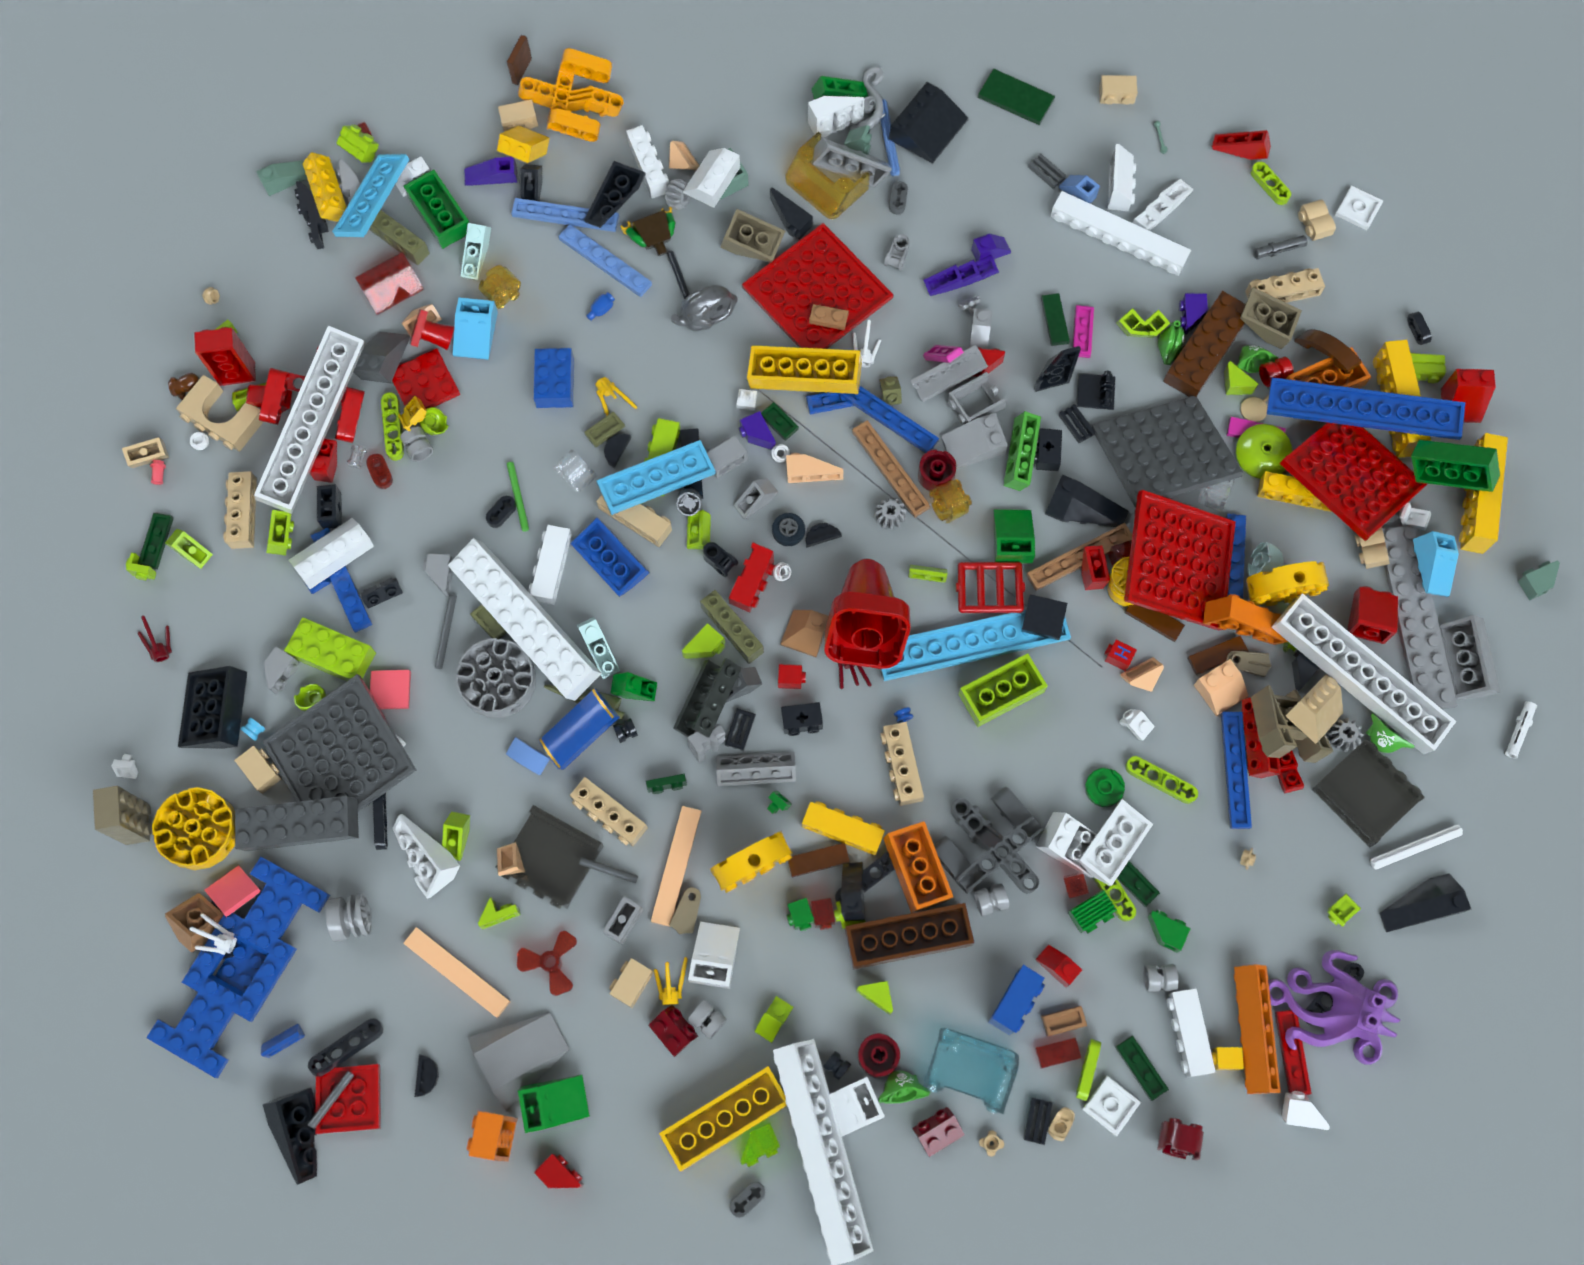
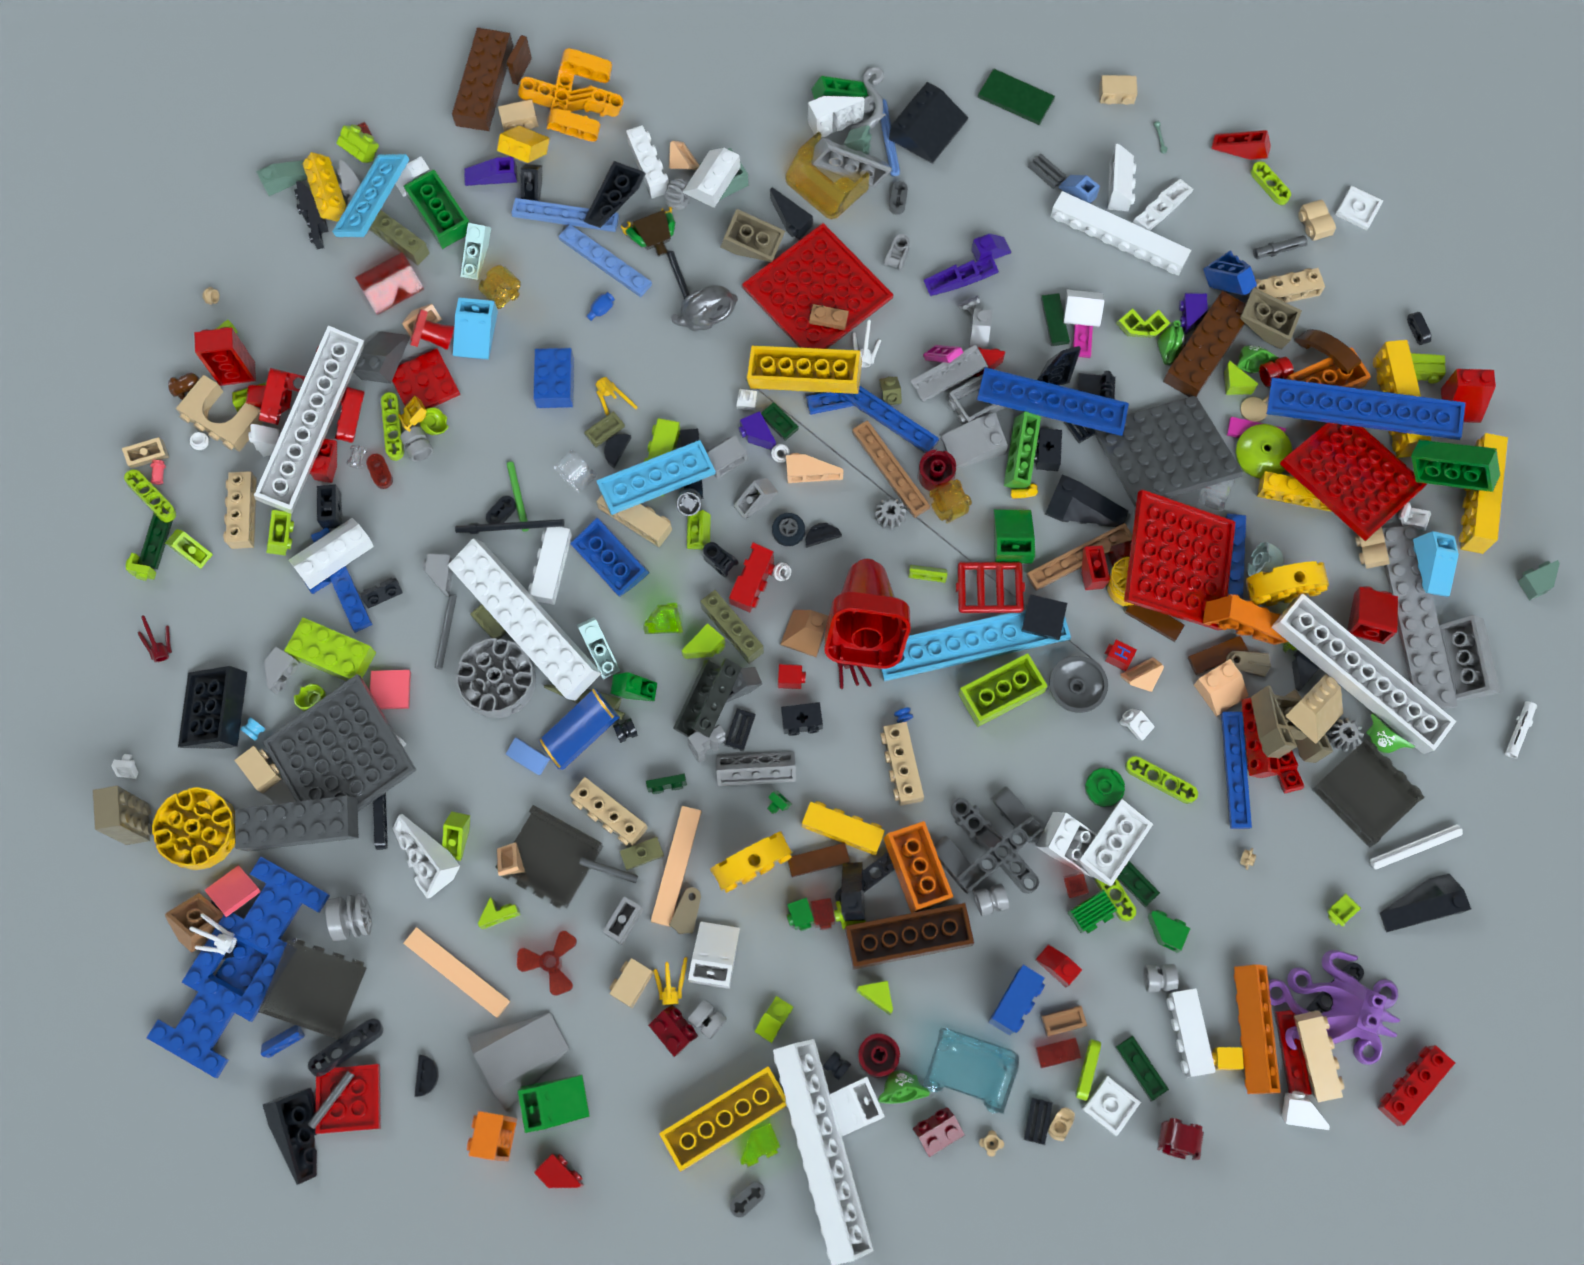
(152, 494): none -> lime beam
(264, 438): none -> white slope
(313, 988): none -> clear smoke panel
(475, 528): none -> black bar
(482, 79): none -> reddish brown brick
(641, 853): none -> olive plate
(665, 619): none -> clear neon green wedge
(1030, 491): none -> yellow arm
(1053, 401): none -> blue plate
(1083, 308): none -> white slope
(1083, 673): none -> dark grey dish
(1230, 274): none -> blue wedge
(1318, 1056): none -> tan brick
(1415, 1085): none -> red brick

